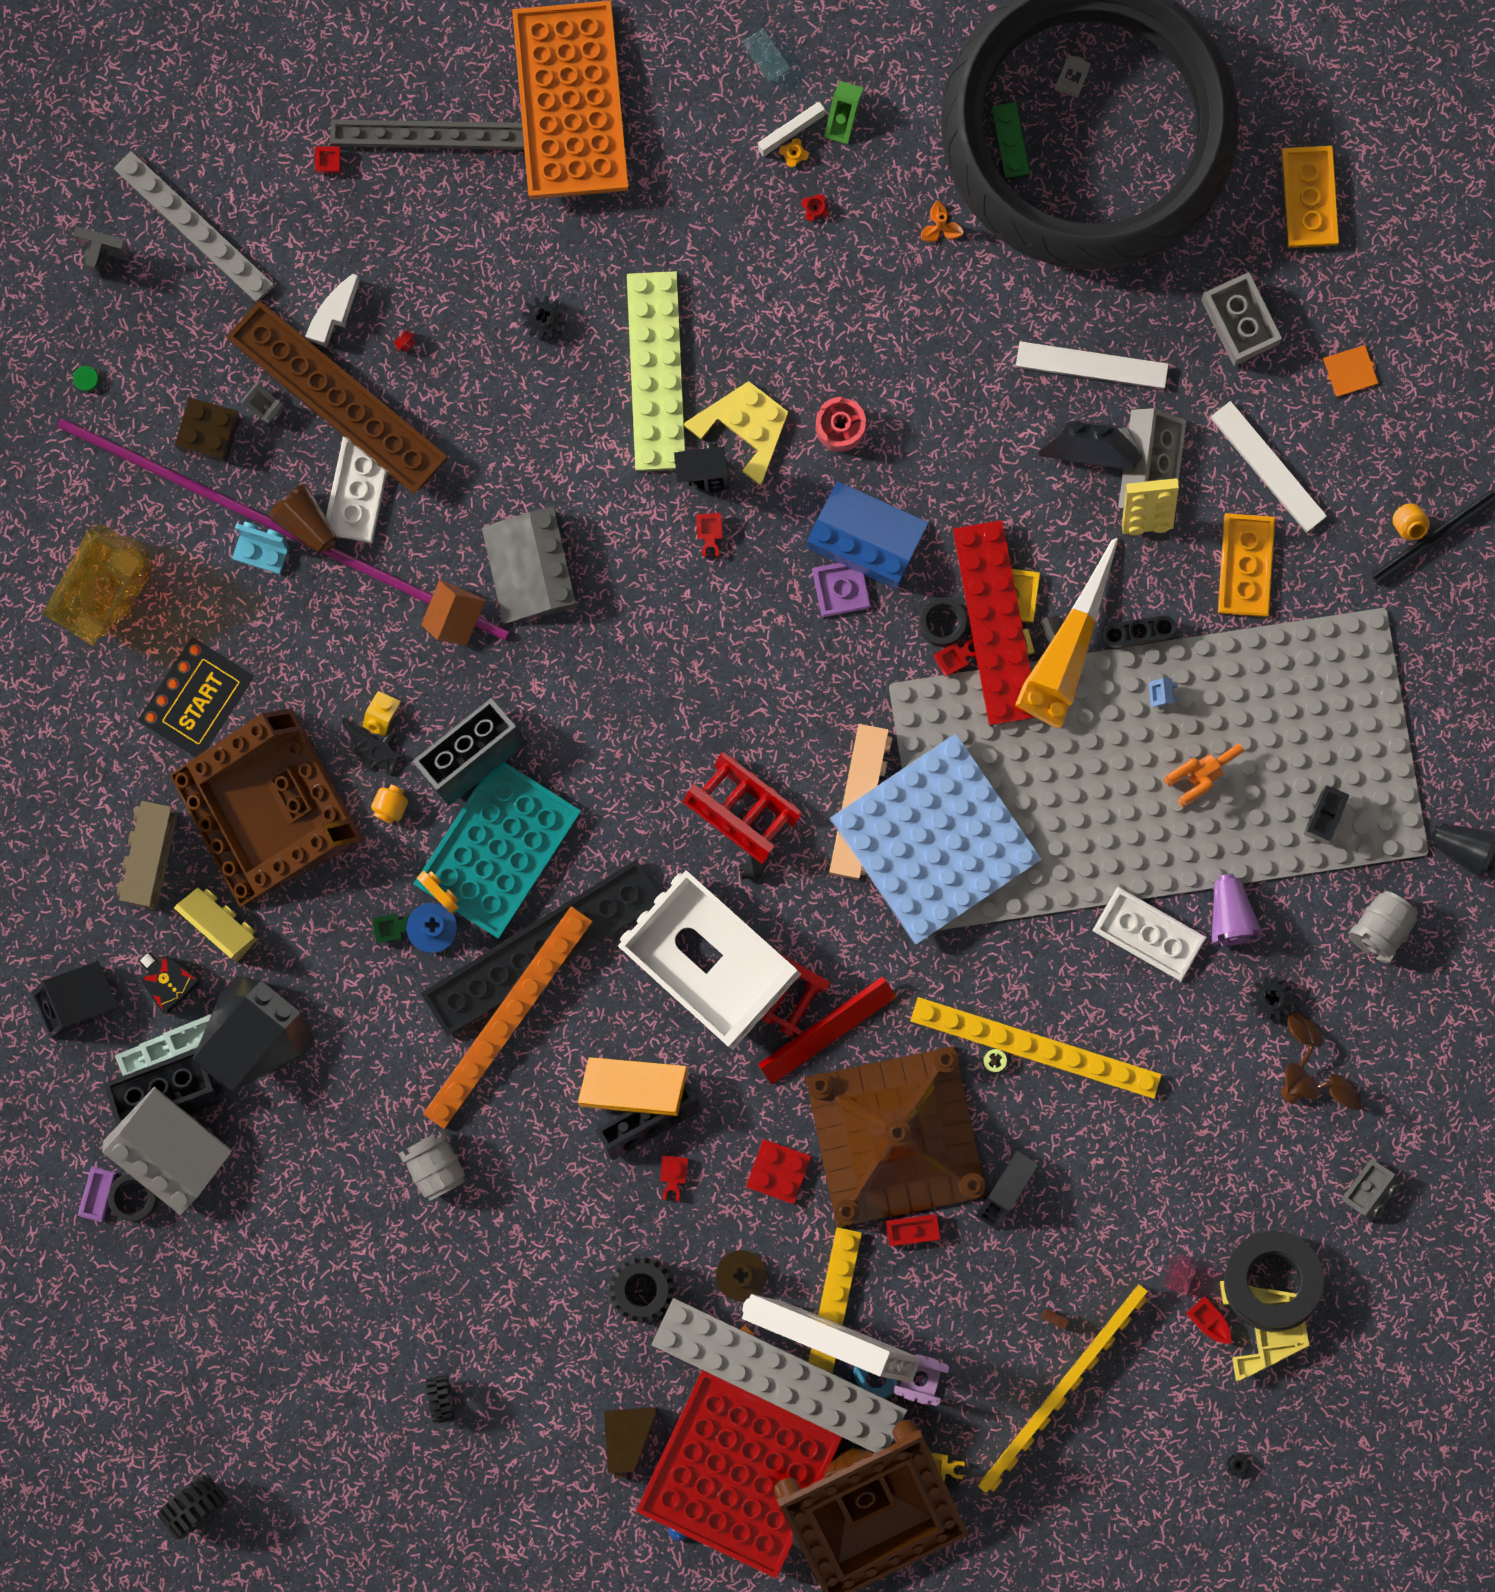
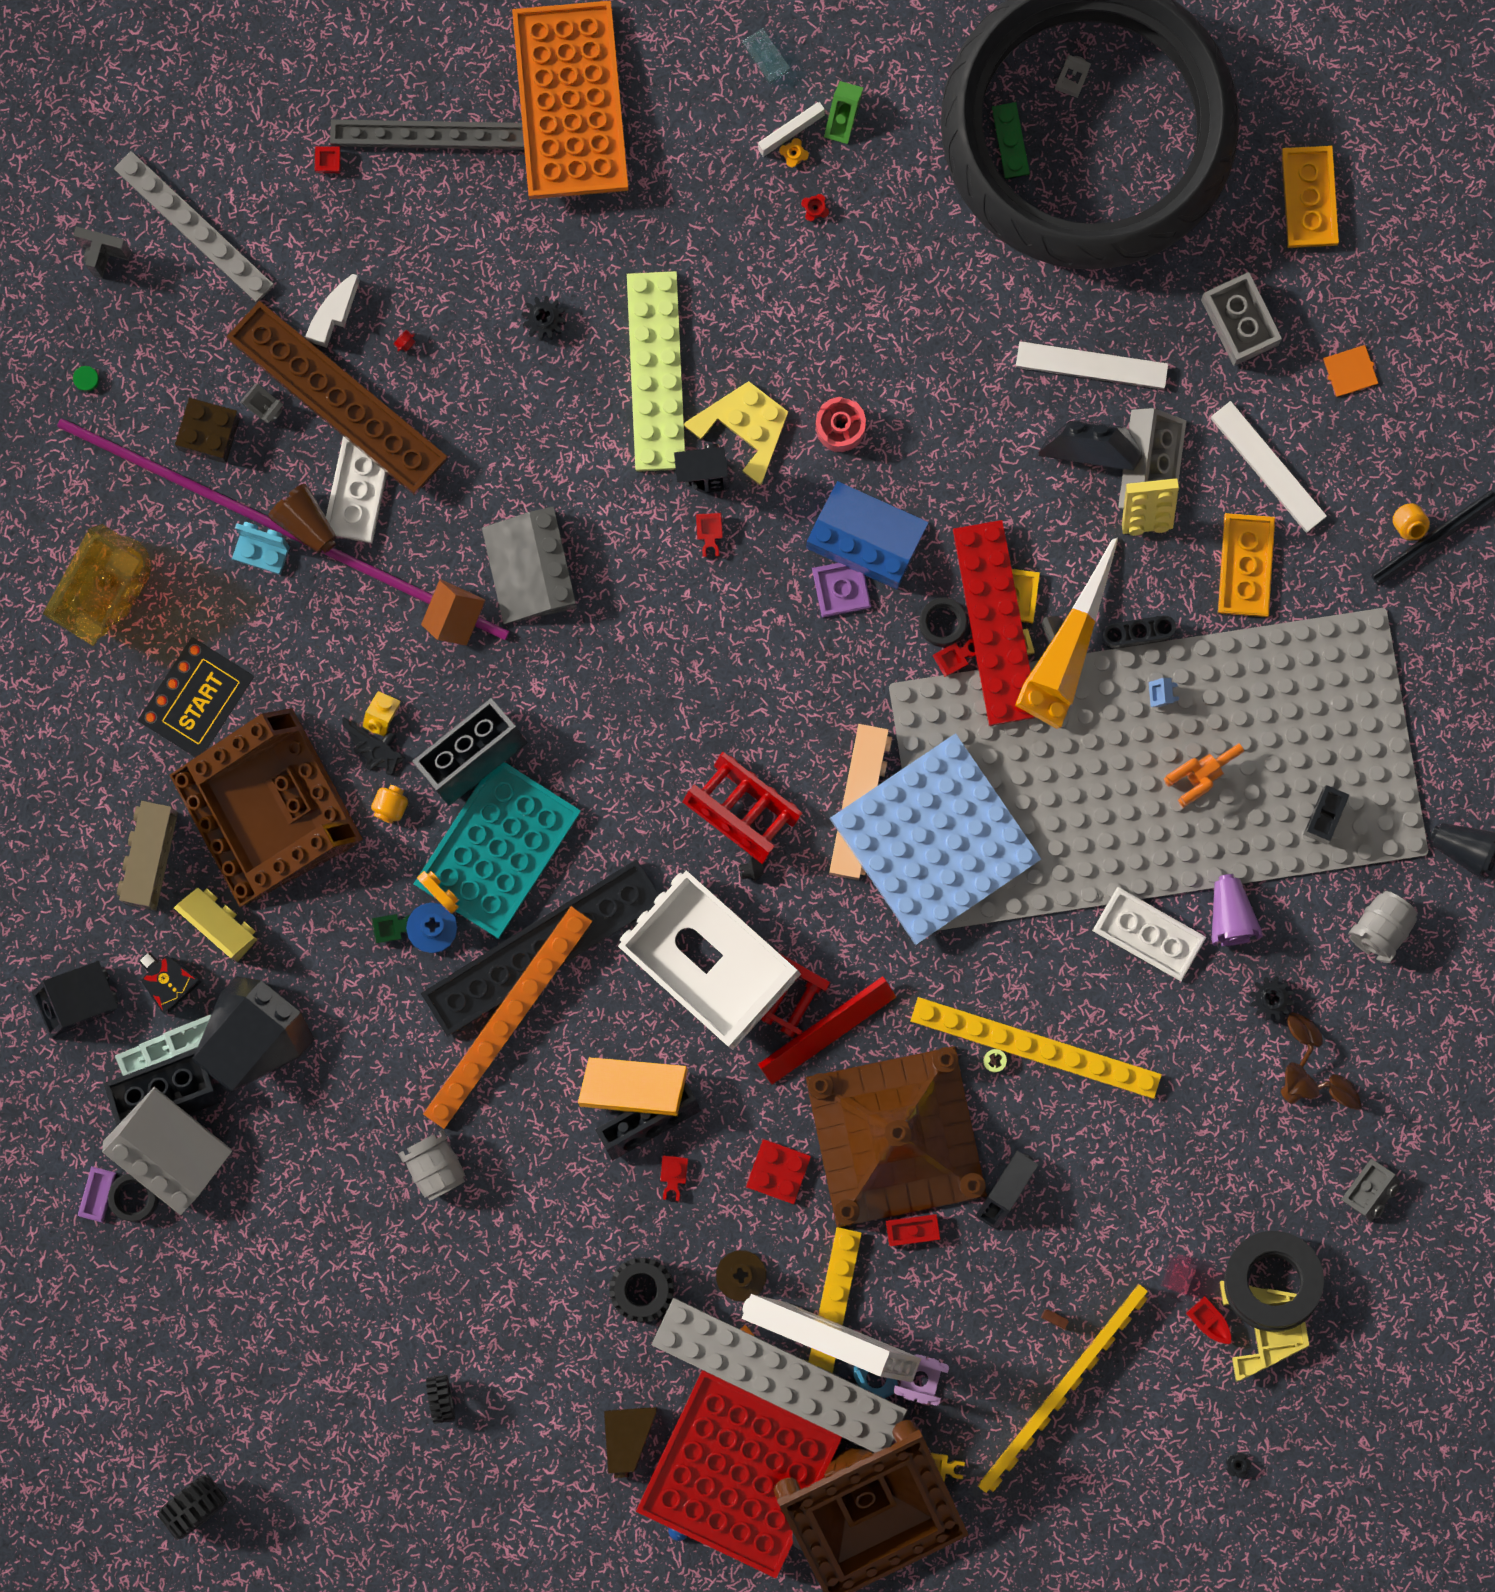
(939, 216): orange plant -> none

